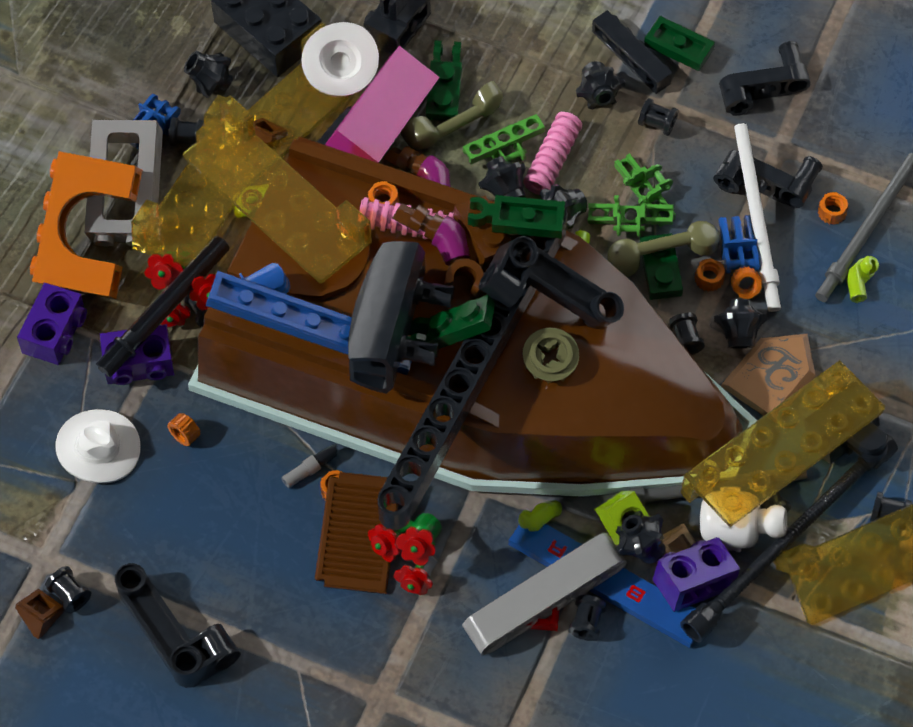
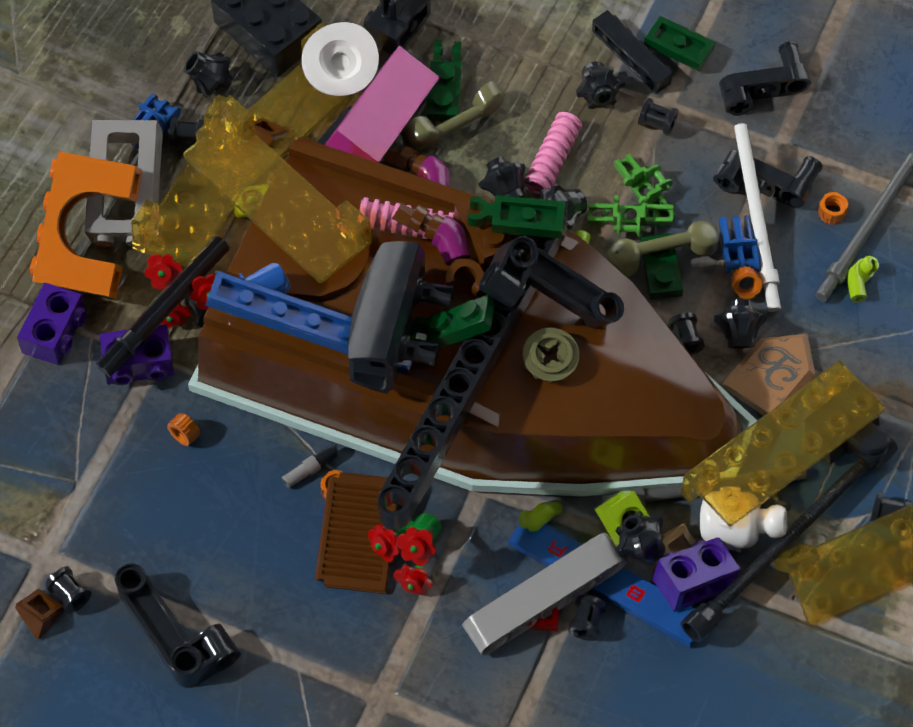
(98, 446): white hat -> none
(384, 188): orange axle -> none
(511, 130): bright green piece -> none
(710, 284): orange axle -> none

